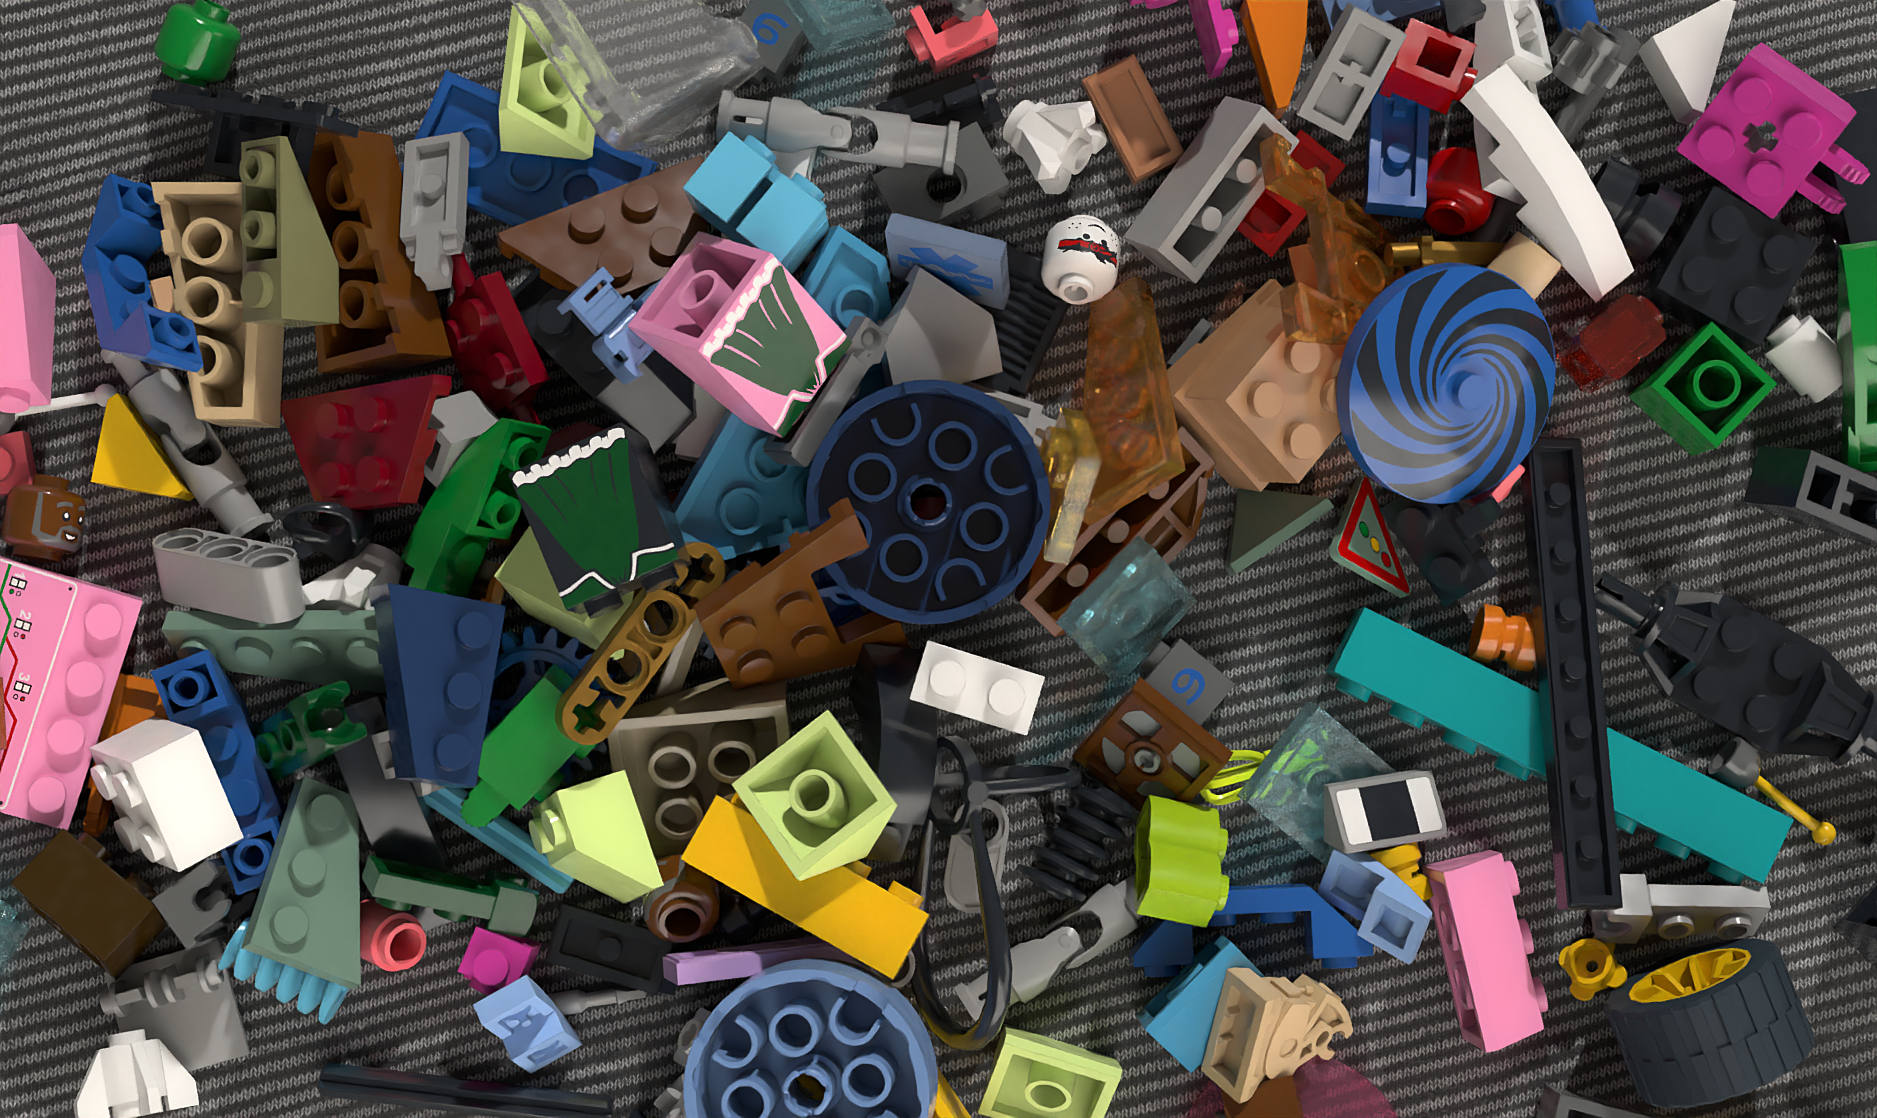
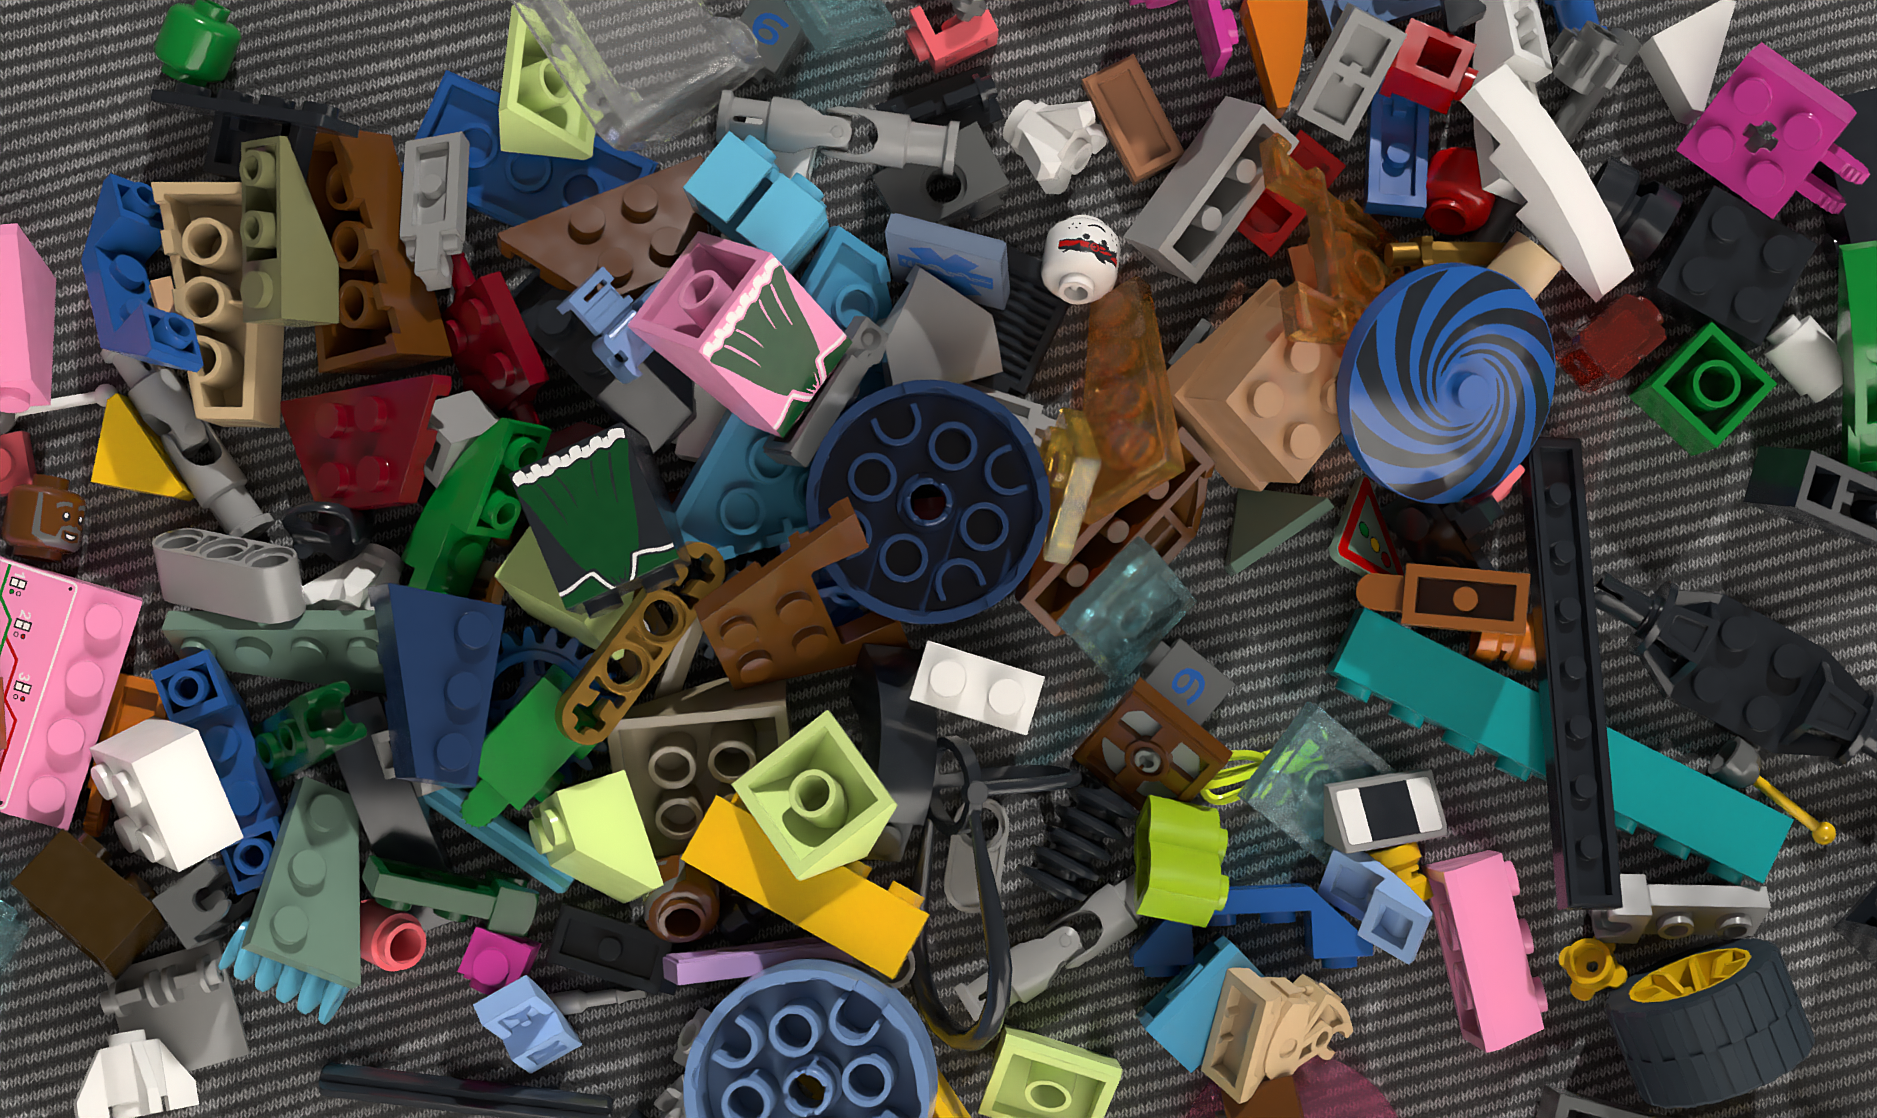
(1451, 598): none -> dark orange brick

